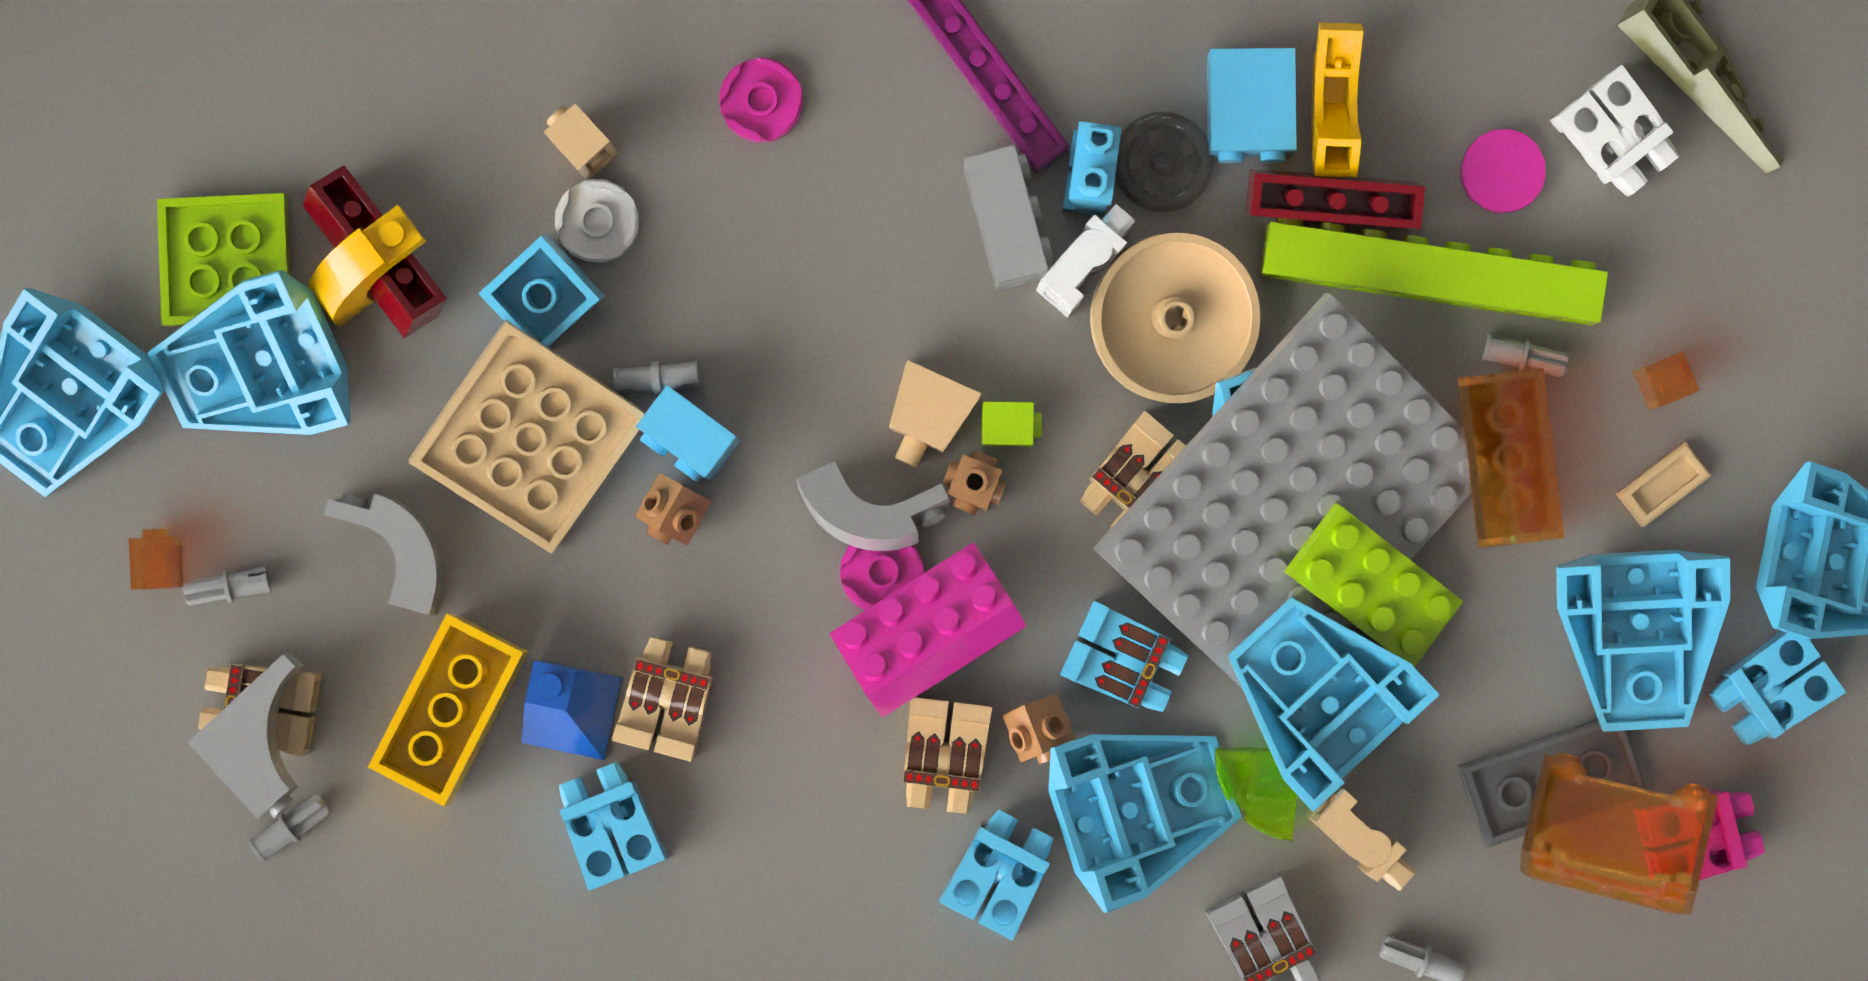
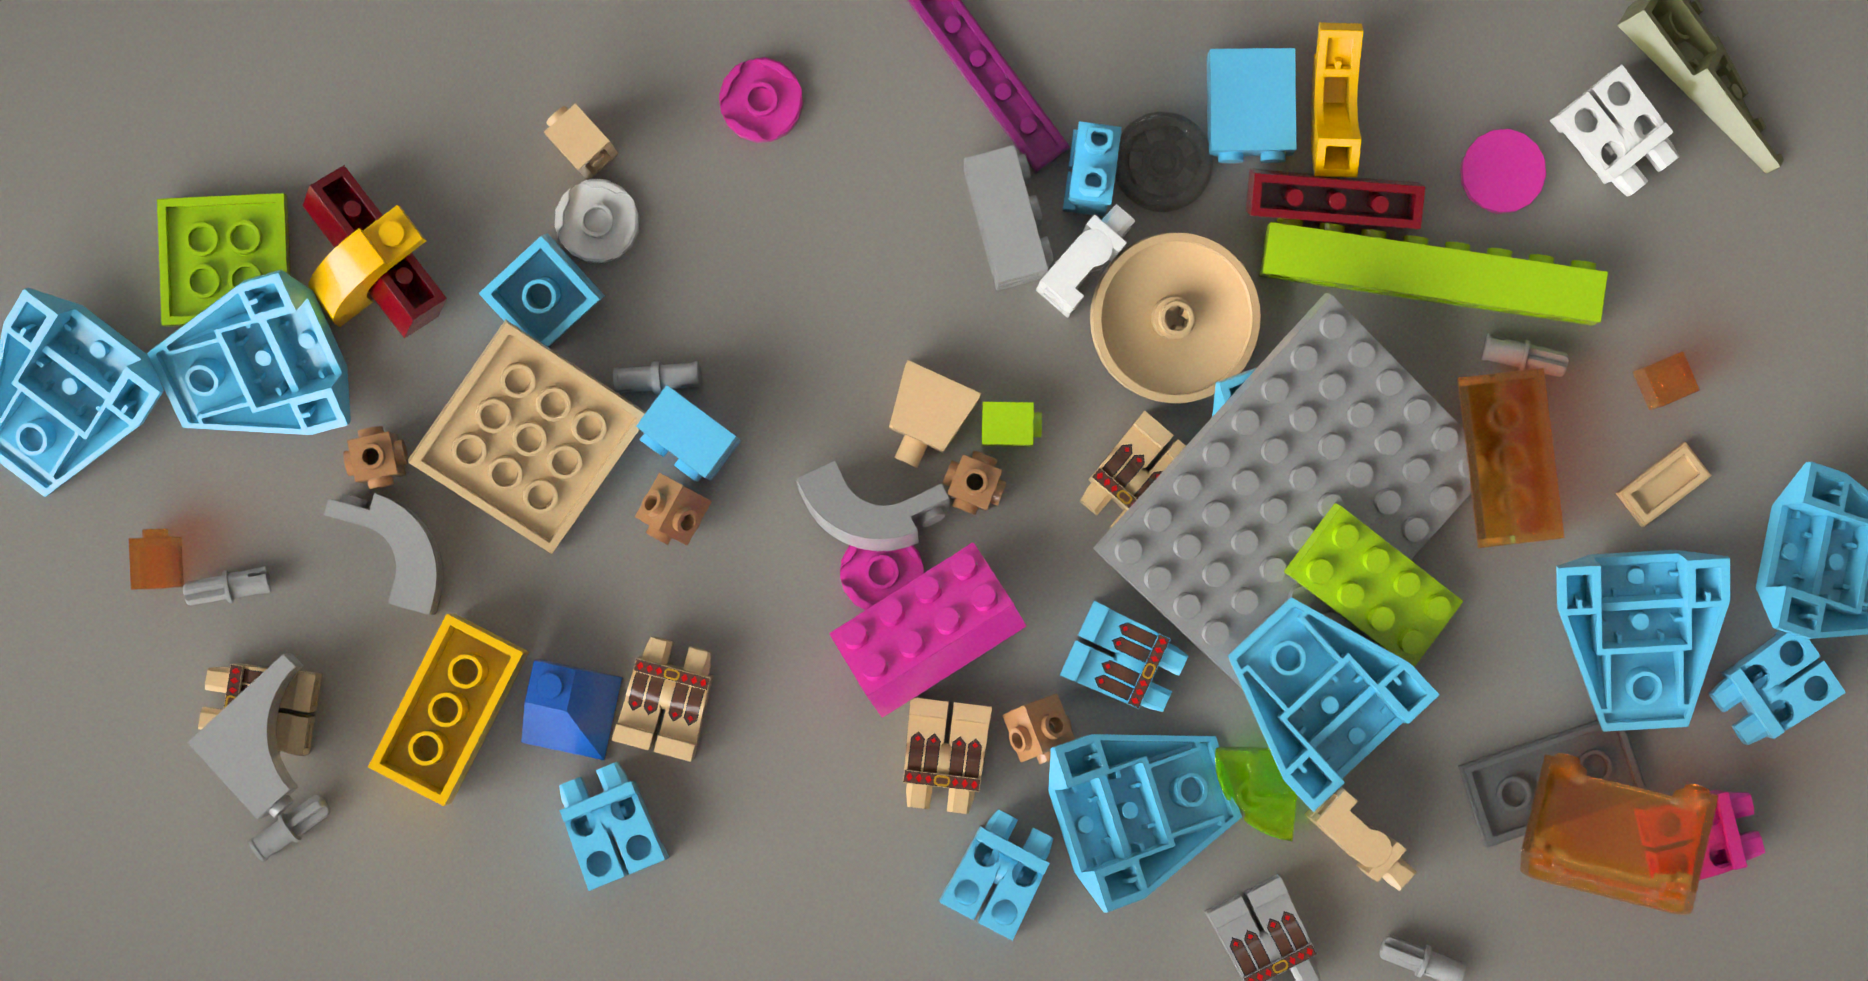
(391, 459): none -> medium nougat brick

